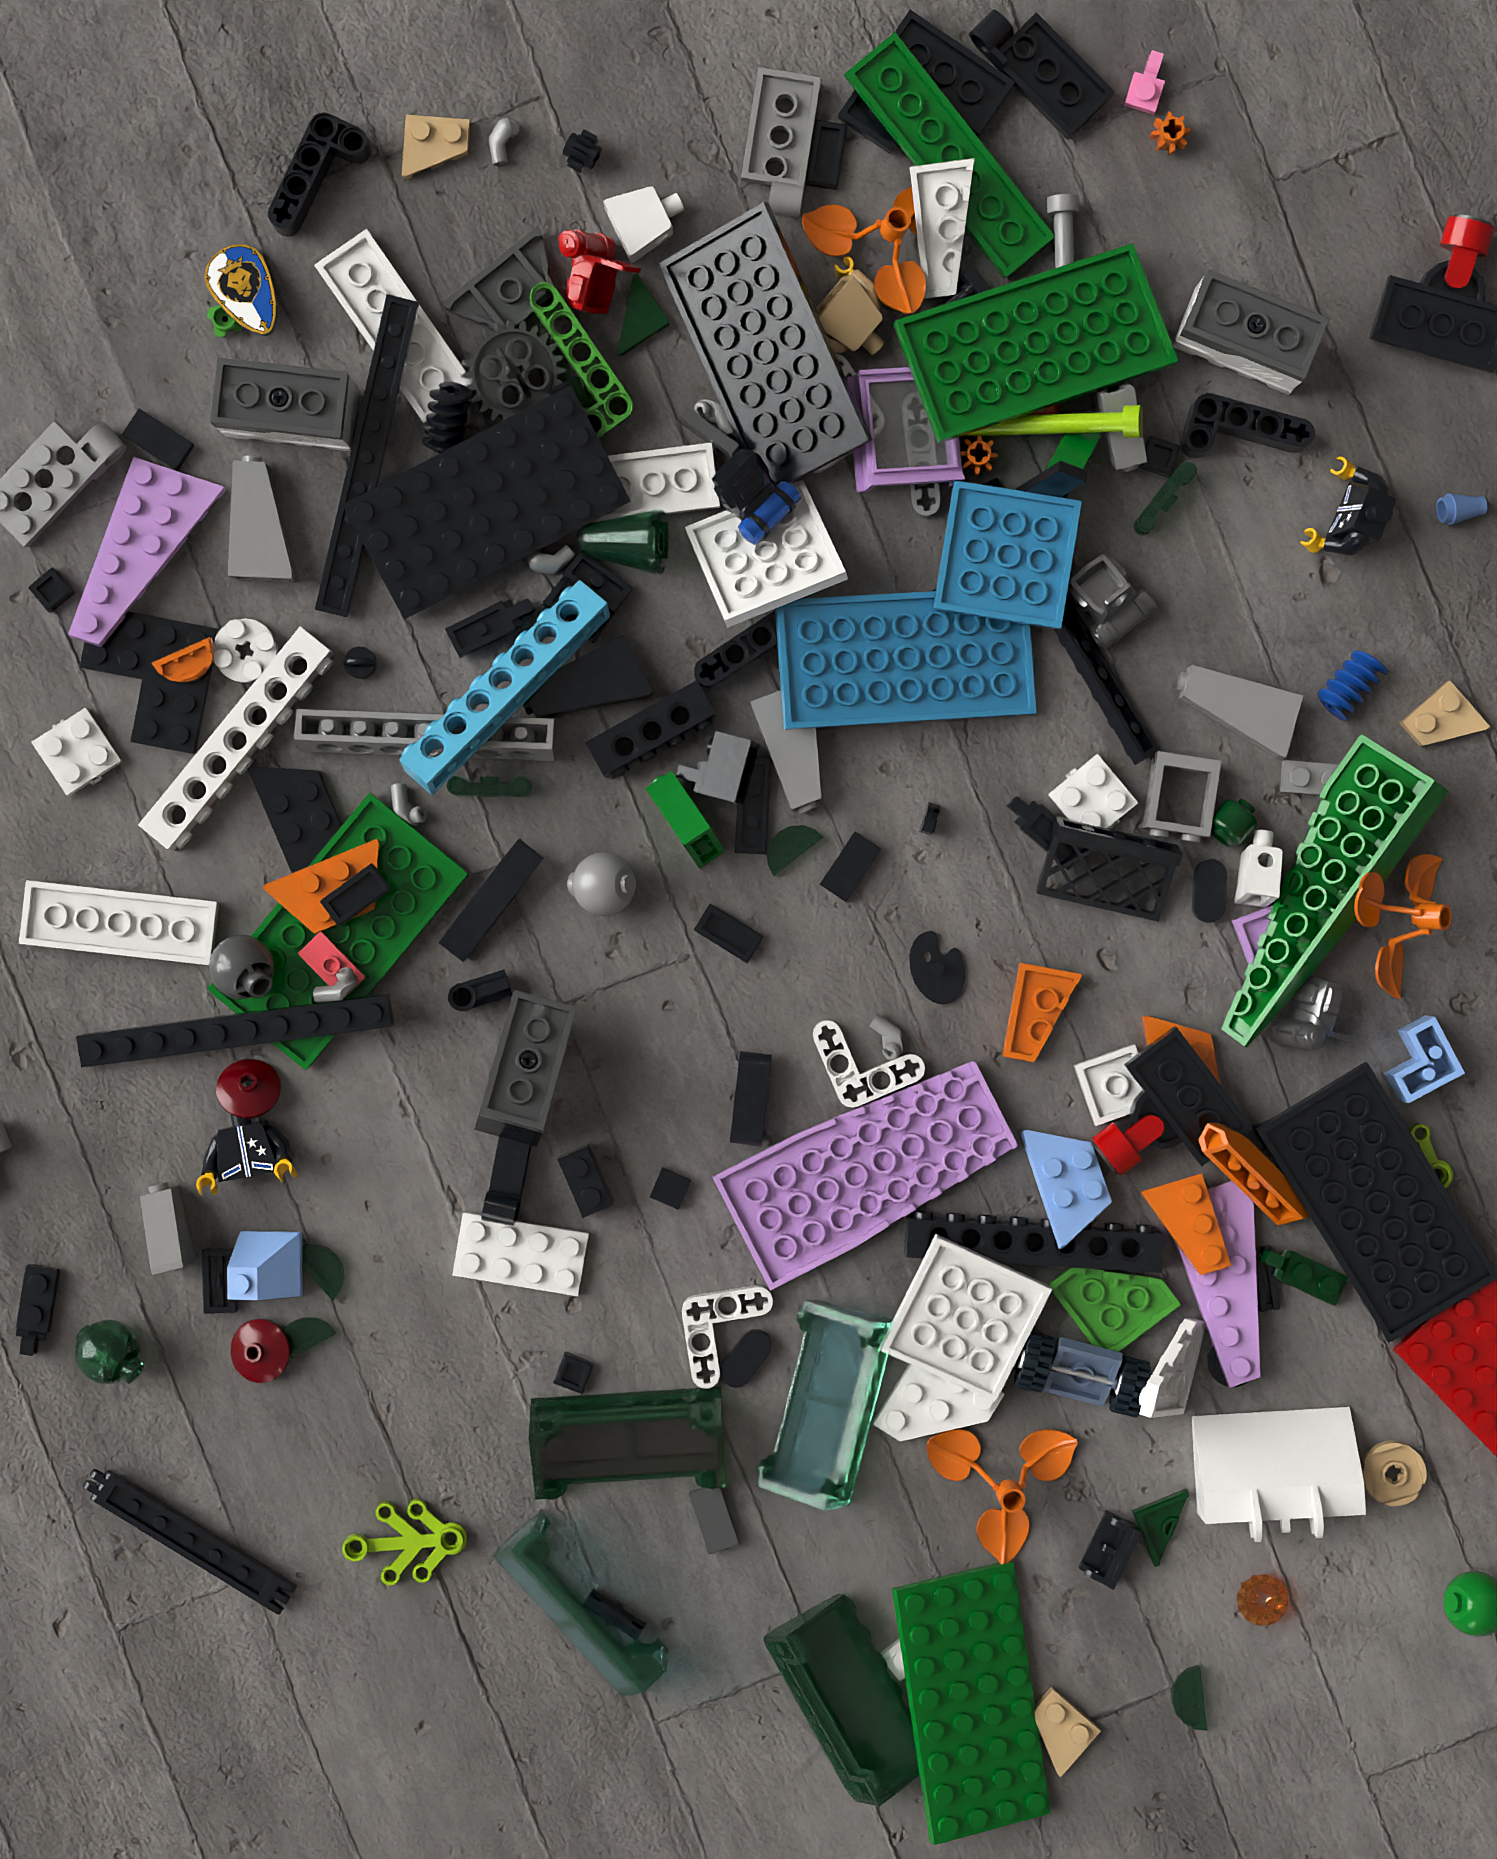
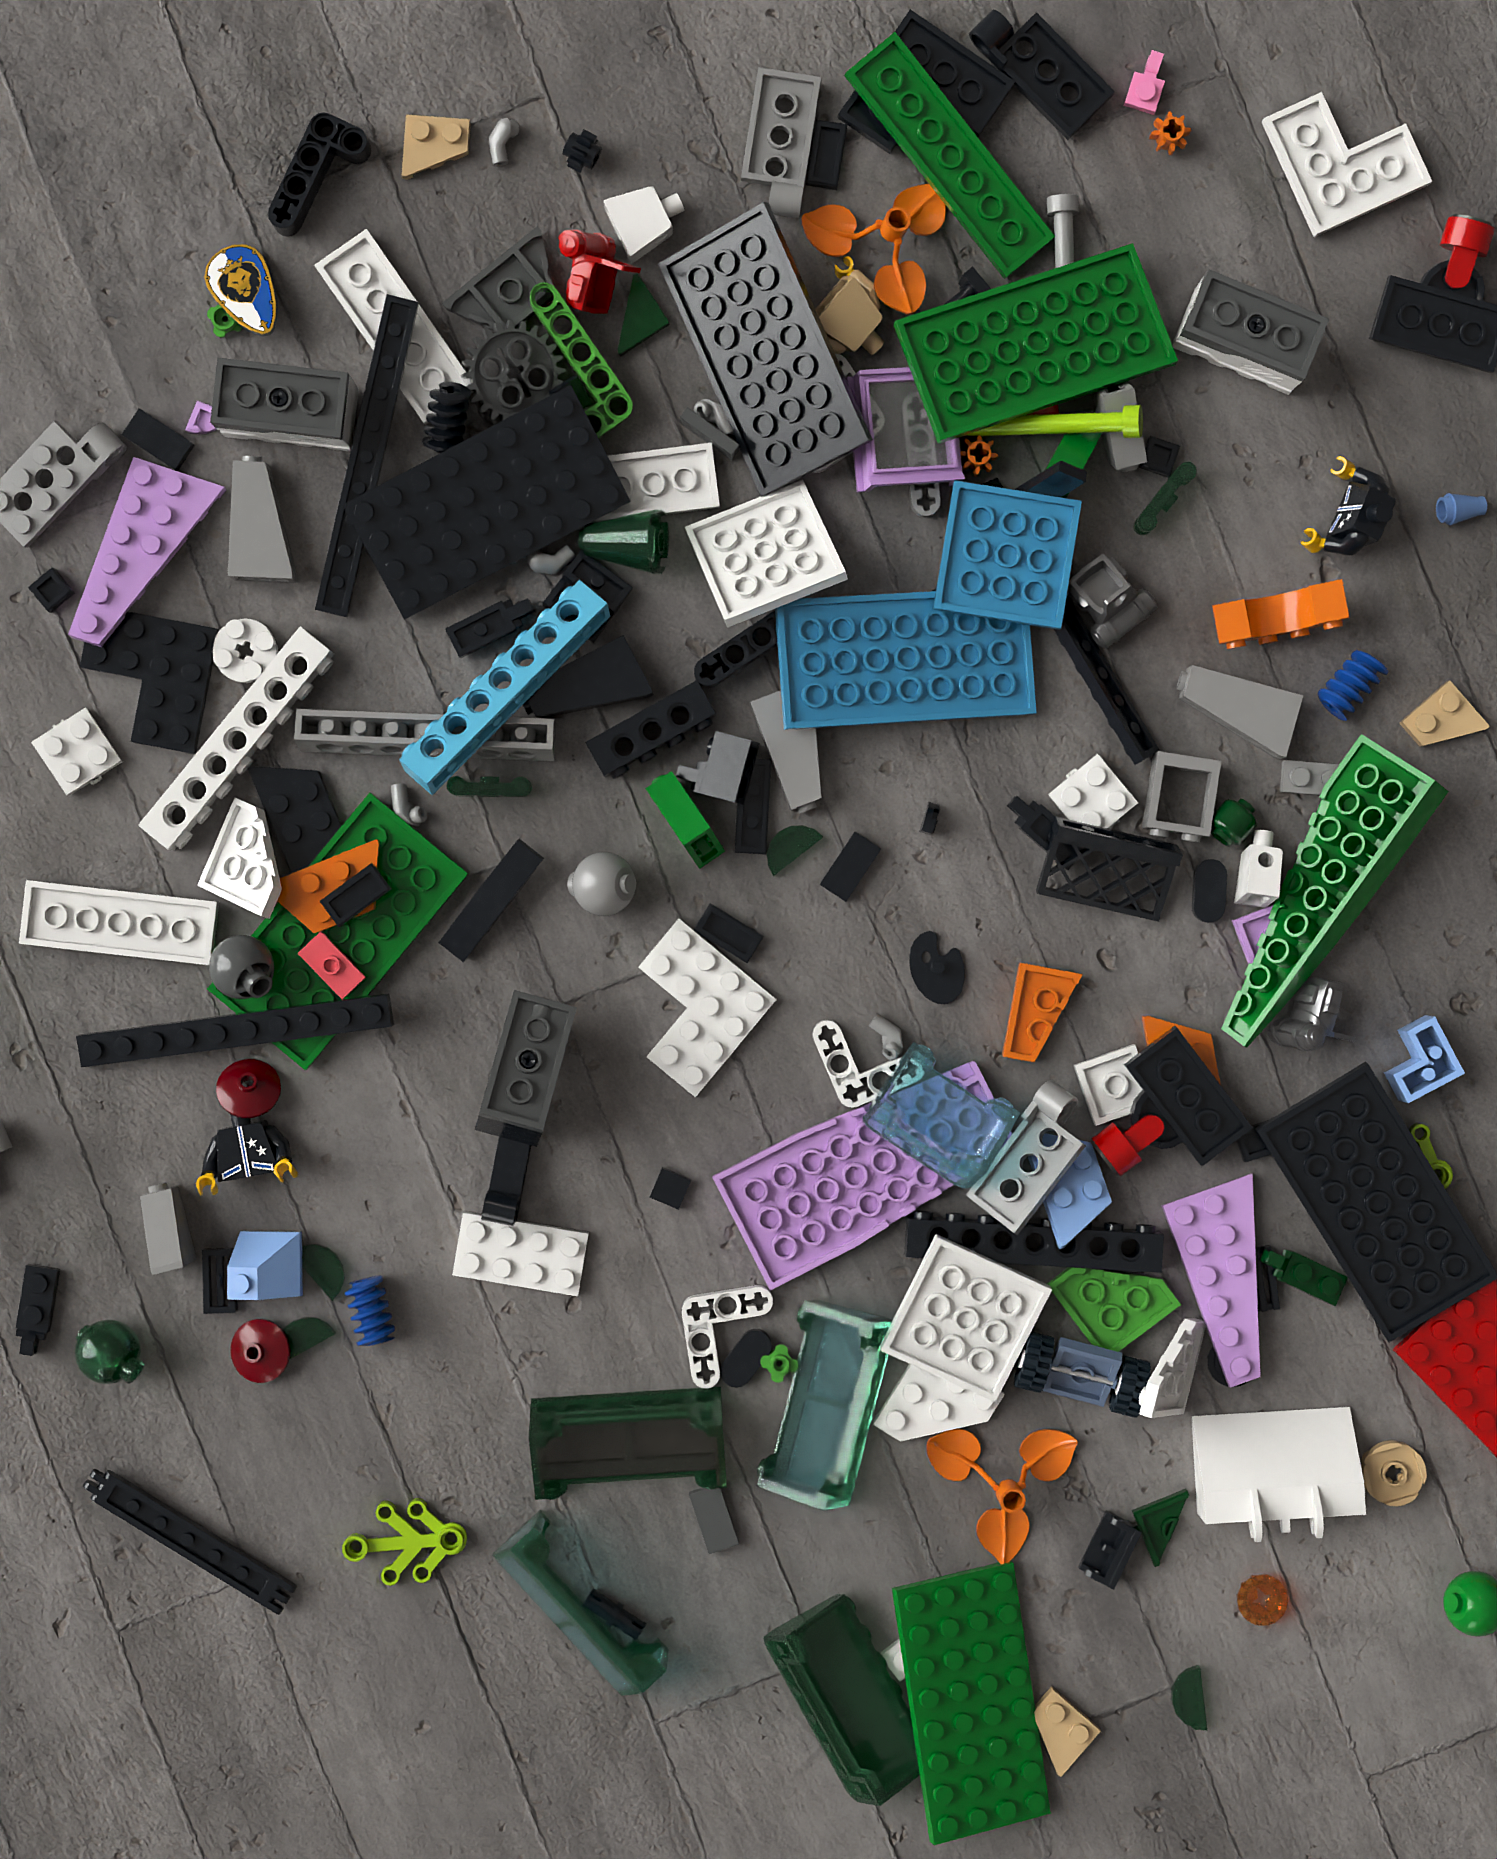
(187, 663): orange tile -> none
(200, 419): none -> lavender tile
(244, 861): none -> white plate
(346, 983): light grey arm -> none
(360, 662): black tile -> none
(370, 1311): none -> blue piece
(483, 990): black piece -> none
(573, 1372): black tile -> none
(585, 1180): black brick -> none
(719, 1002): none -> white plate
(750, 1098): black beam -> none
(752, 495): black piece -> none
(788, 1365): none -> bright green plate
(939, 1119): none -> clear light blue windscreen
(940, 216): white wing -> none
(1046, 1113): none -> light grey hinge
(1191, 1221): orange wing -> none
(1249, 431): black beam -> none
(1252, 1173): orange brick -> none
(1281, 614): none -> orange brick
(1338, 182): none -> white plate
(1426, 915): orange plant -> none

